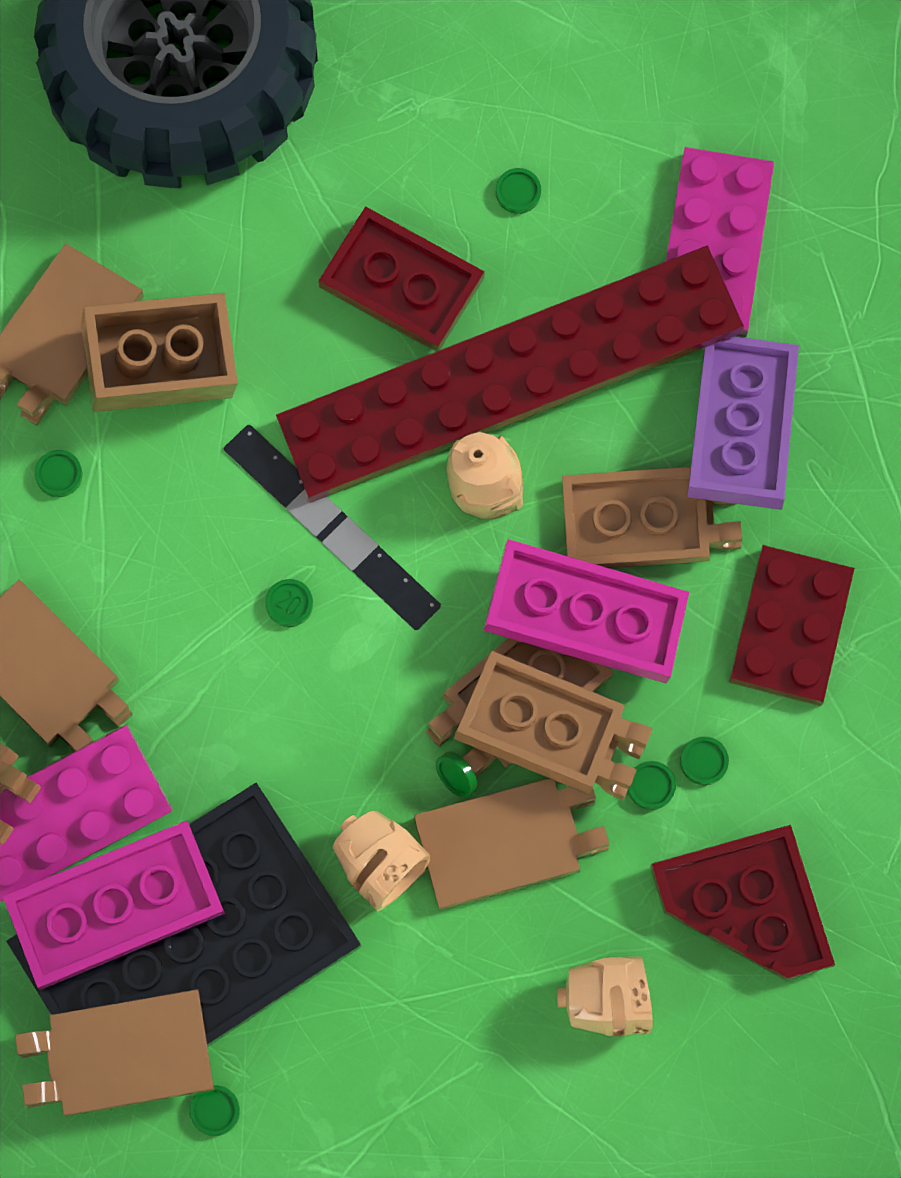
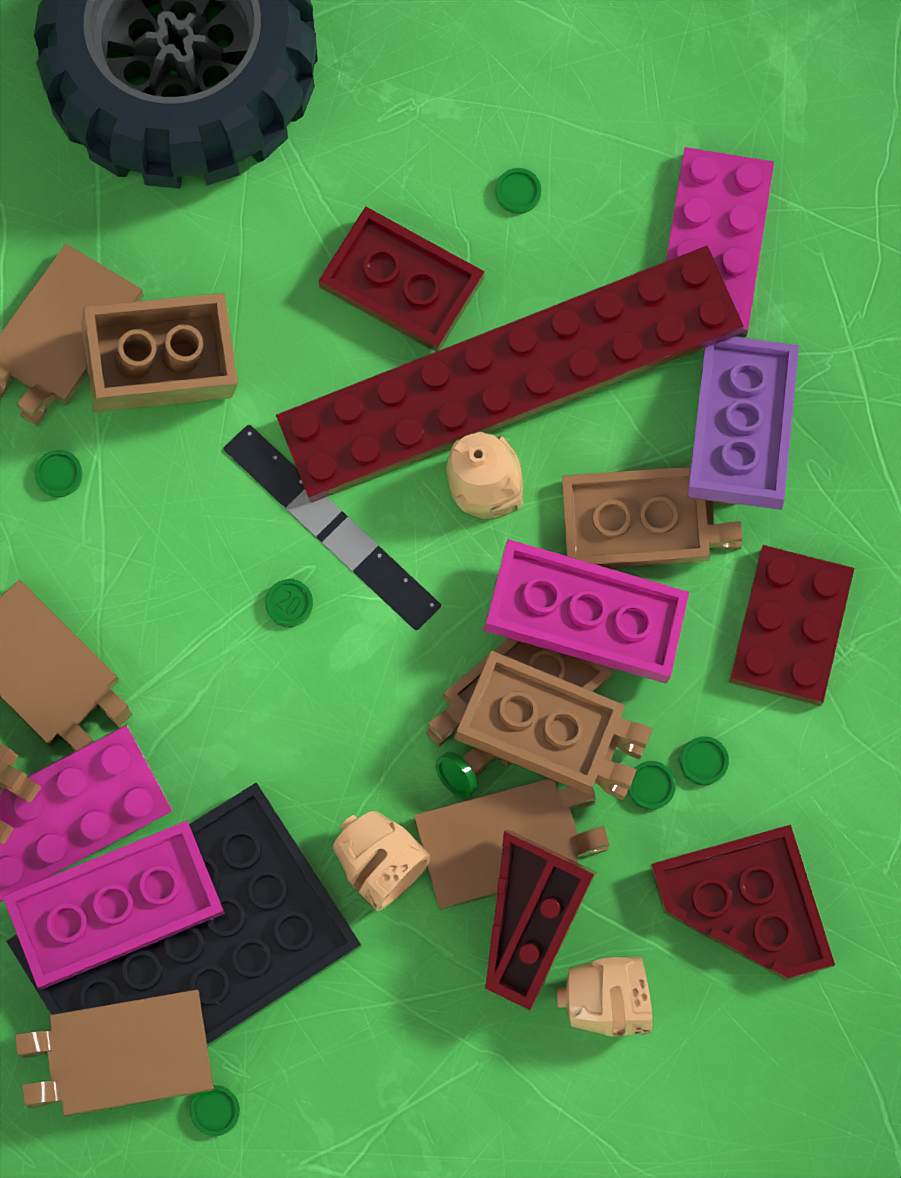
(533, 915): none -> dark red wedge

